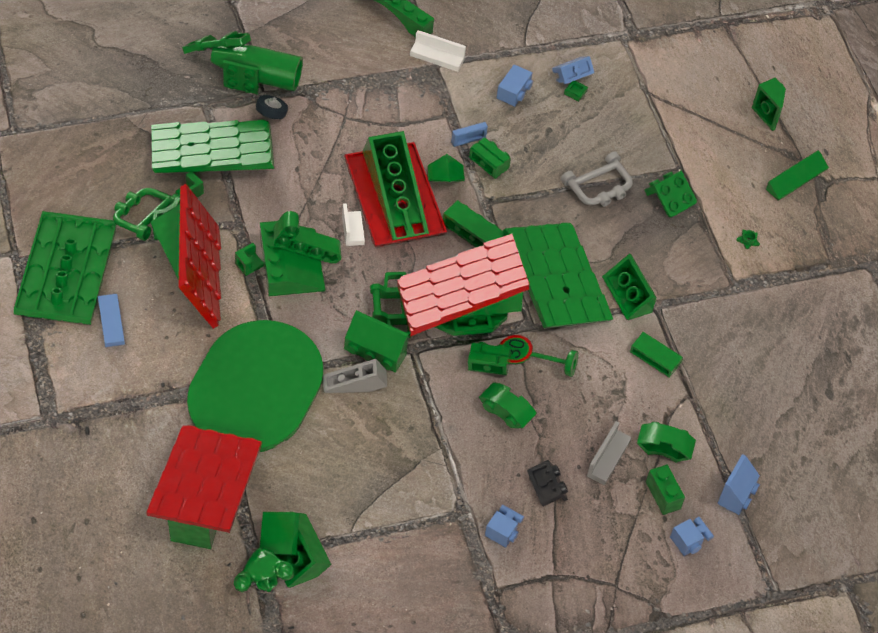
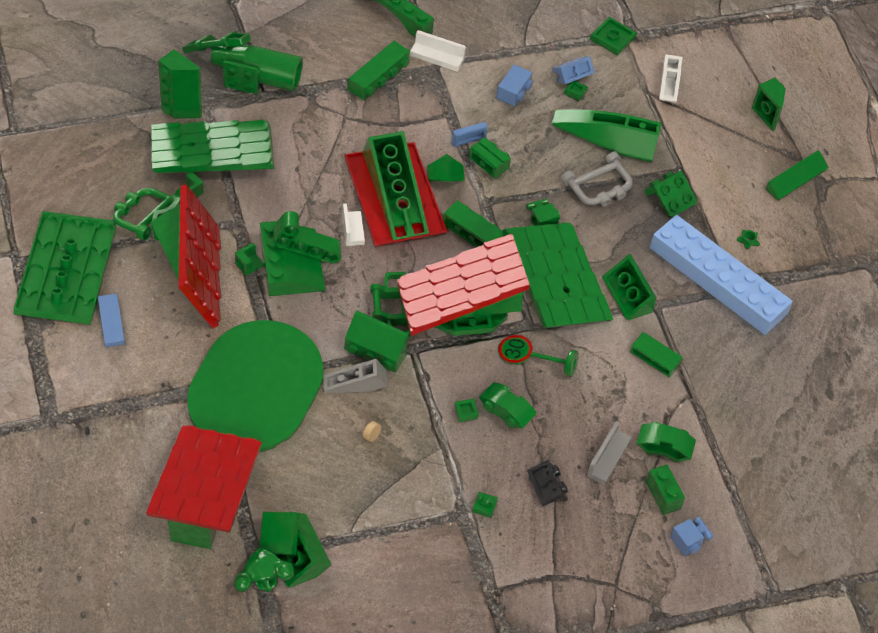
(180, 86): none -> green slope
(271, 107): black wheel -> none
(371, 431): none -> tan piece
(379, 70): none -> green brick
(466, 410): none -> green plate
(485, 504): none -> green tile
(489, 358): green brick -> none
(503, 527): medium blue brick -> none
(543, 212): none -> green brick
(612, 131): none -> green wedge
(613, 36): none -> green tile
(670, 78): none -> white slope
(721, 274): none -> light blue brick
(740, 486): medium blue slope -> none

